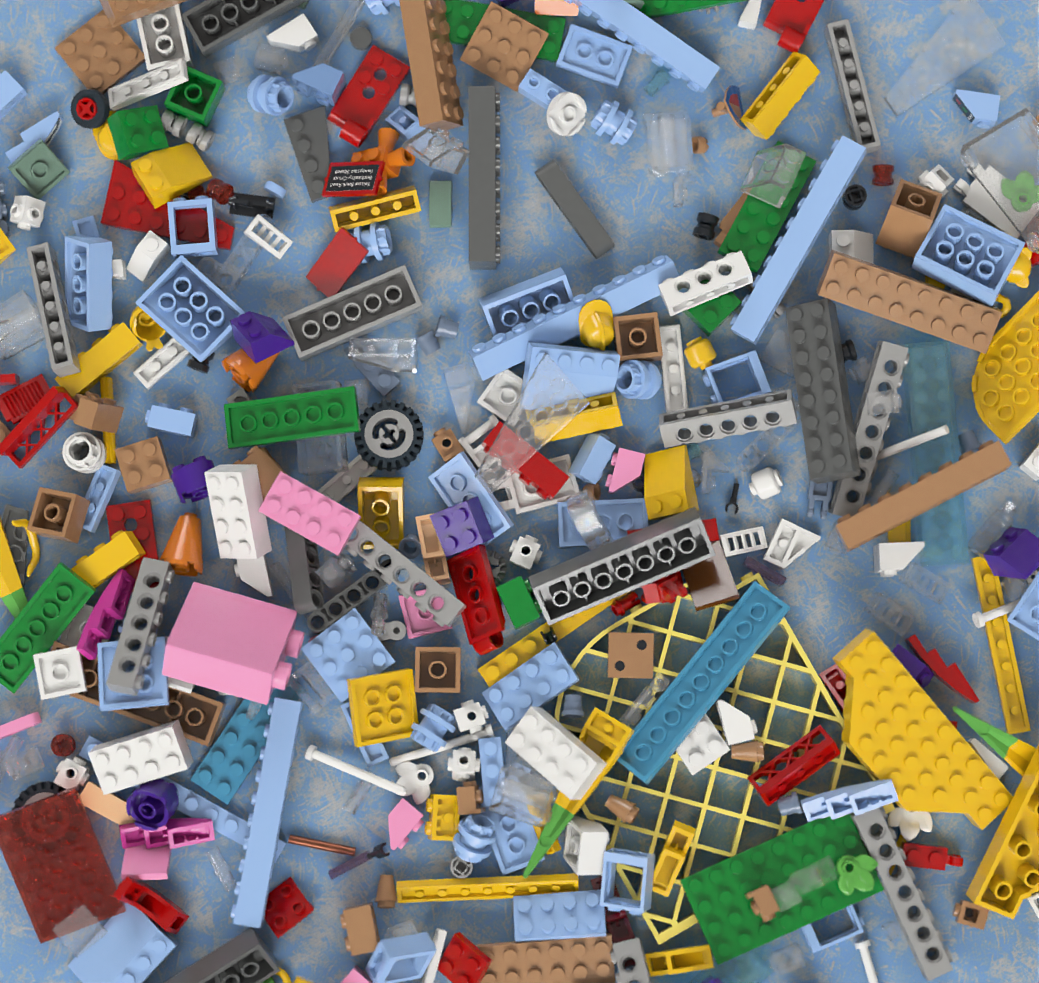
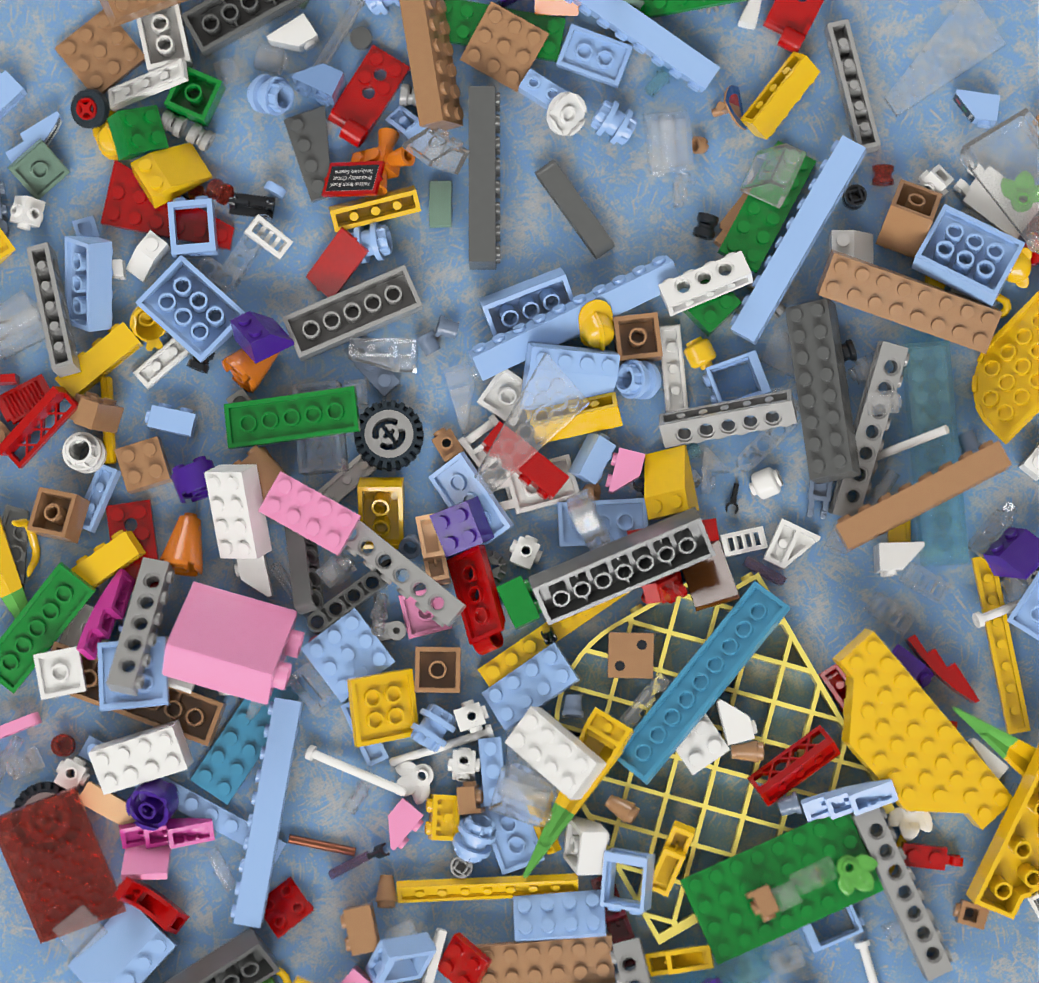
(620, 606): red pin -> none

